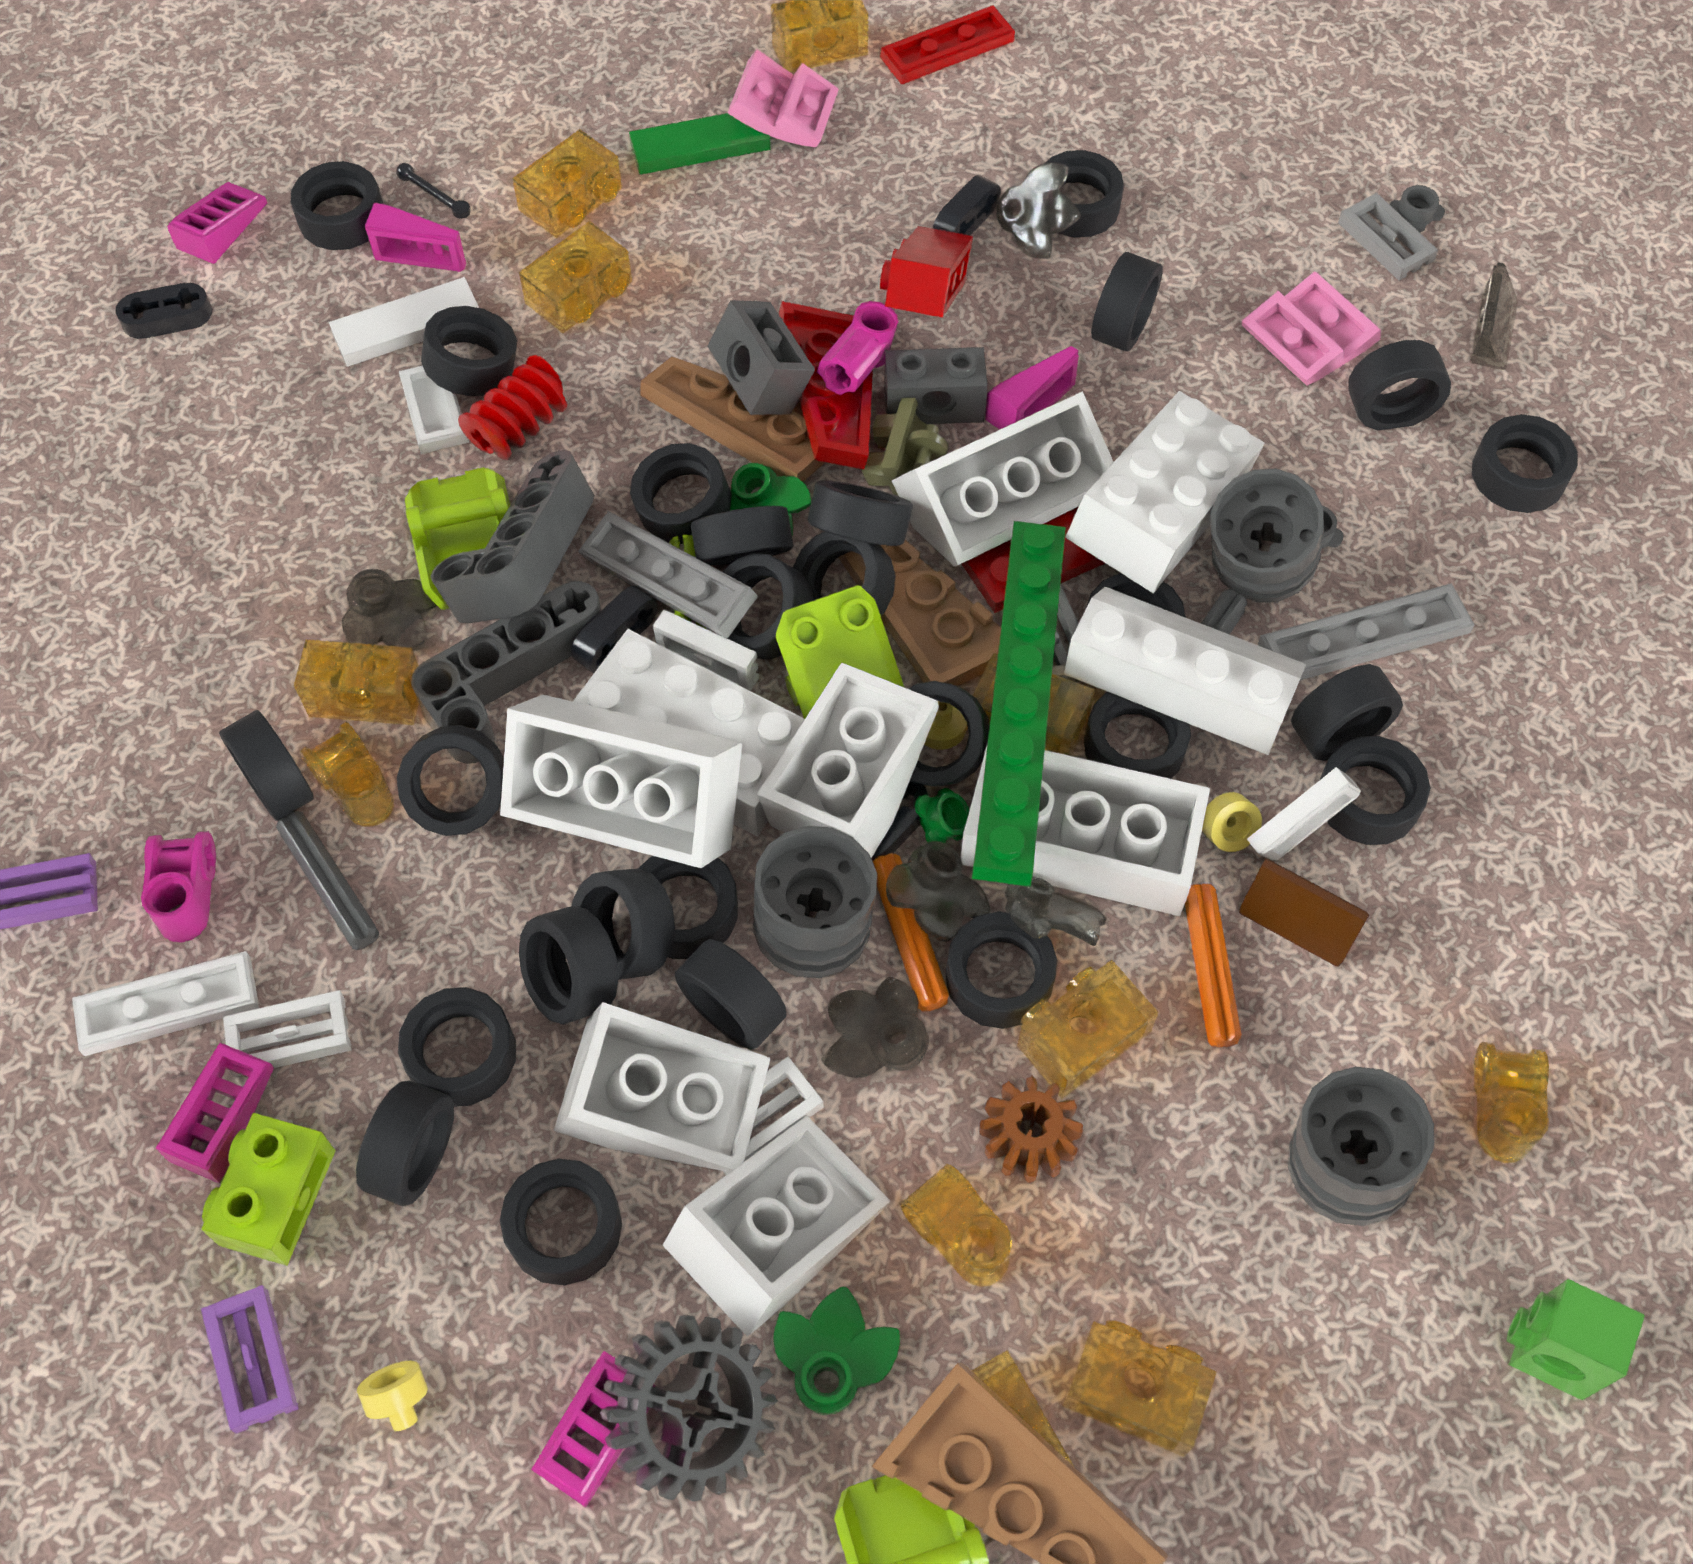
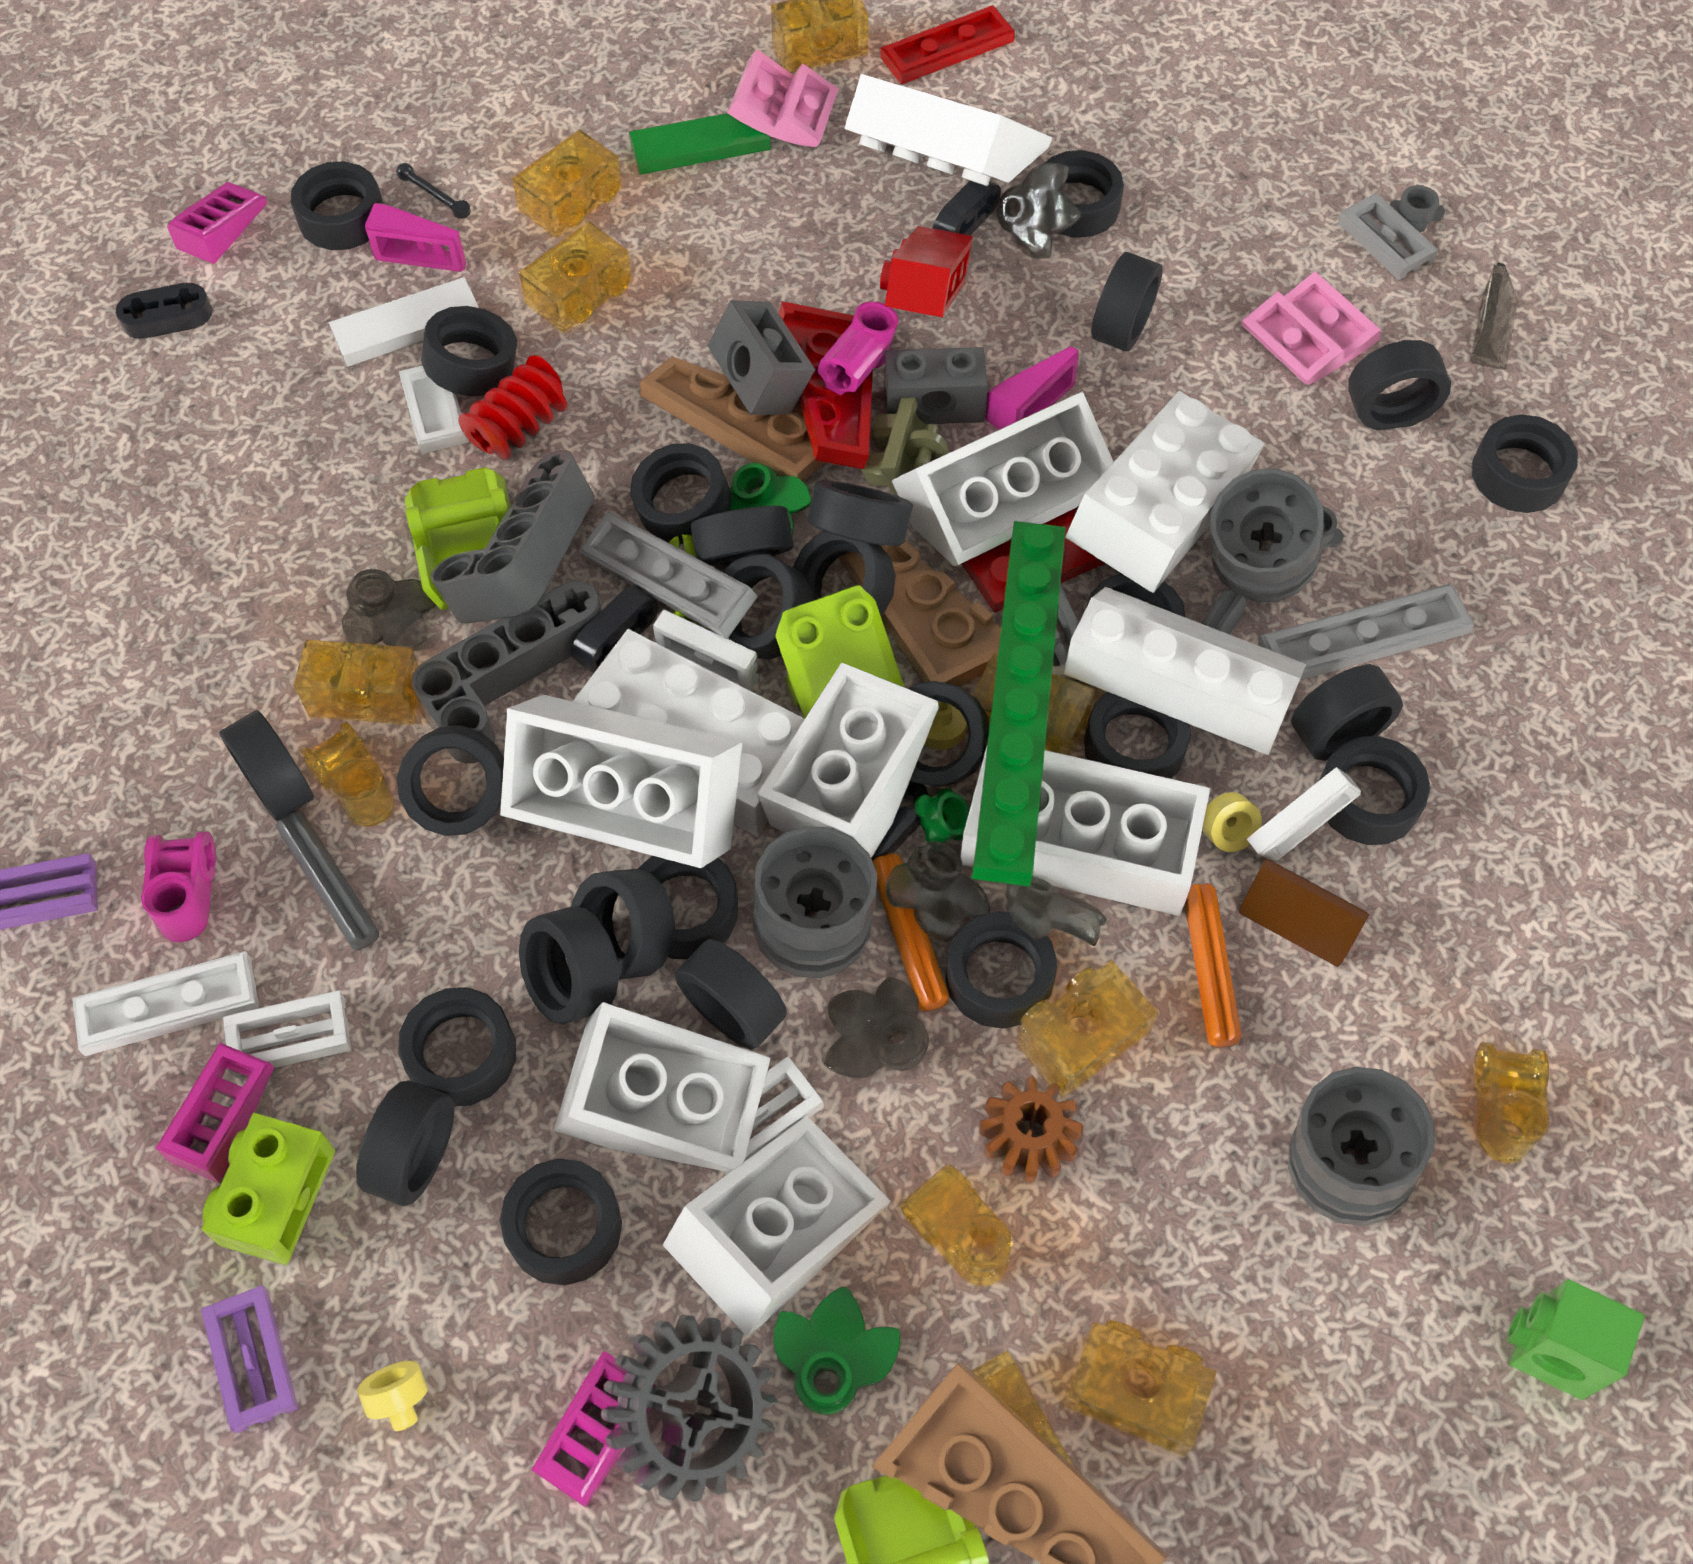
(943, 131): none -> white slope

